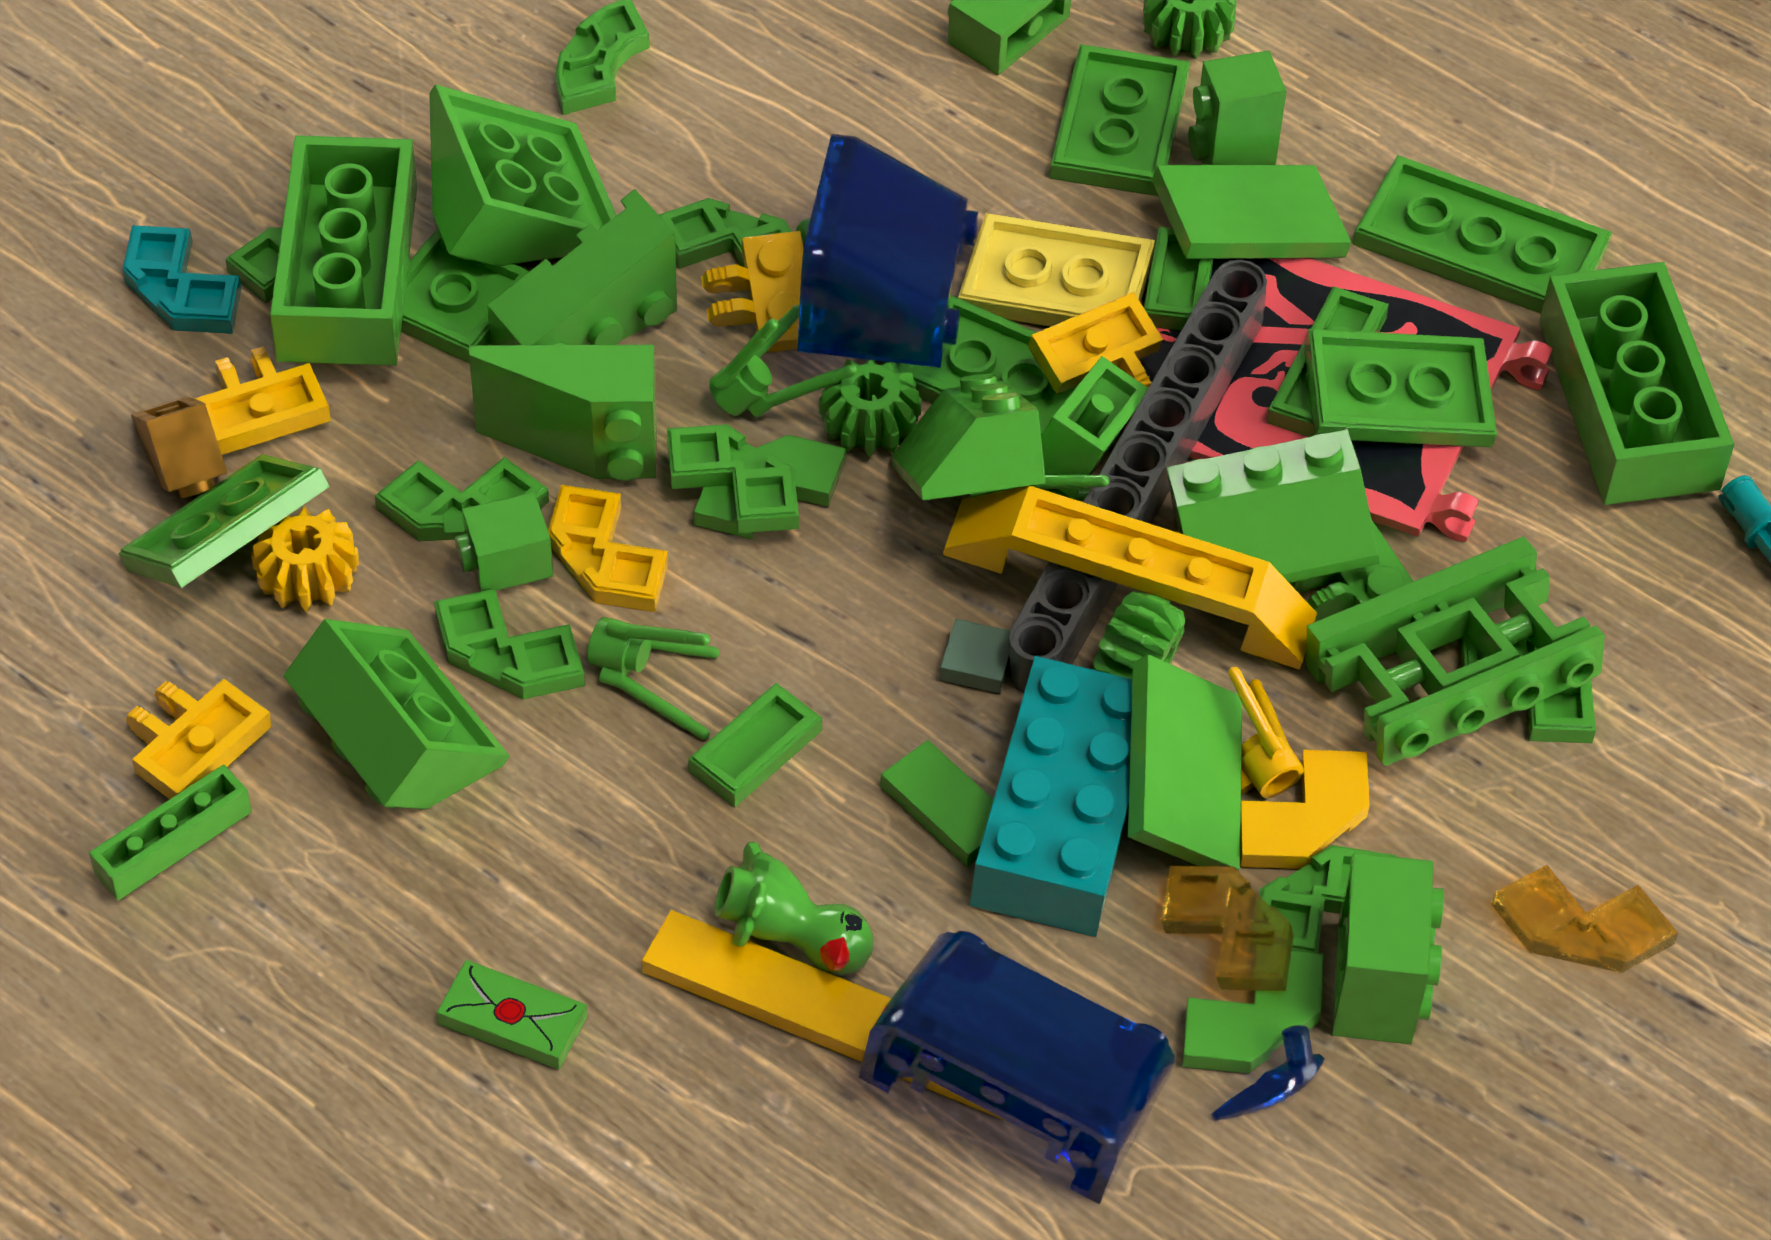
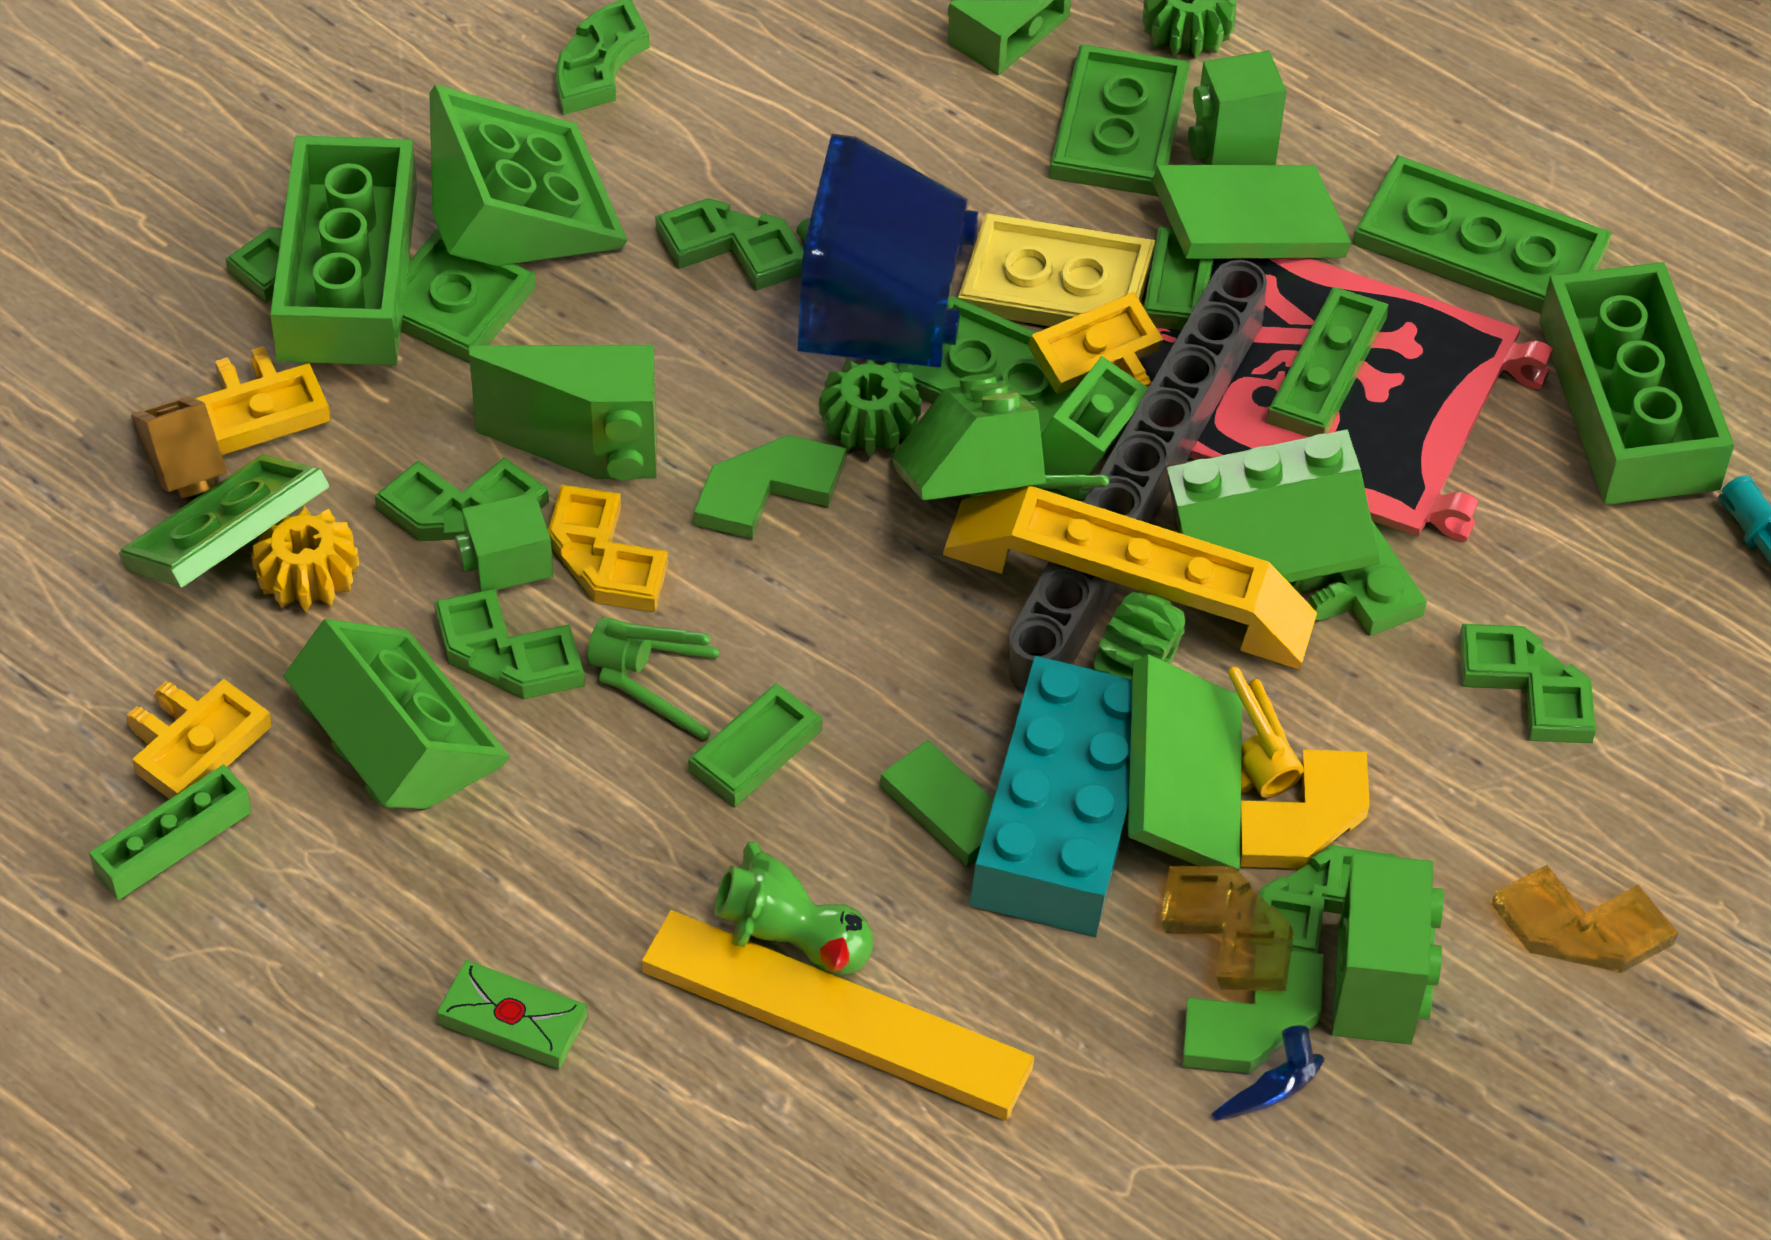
(186, 301): teal tile -> none
(599, 290): bright green wedge -> none
(721, 457): bright green tile -> none
(746, 378): bright green plant -> none
(773, 284): yellow hinge -> none
(976, 656): sand green tile -> none
(1023, 1054): clear blue windscreen -> none
(1400, 387): bright green tile -> none
(1436, 613): bright green fence -> none

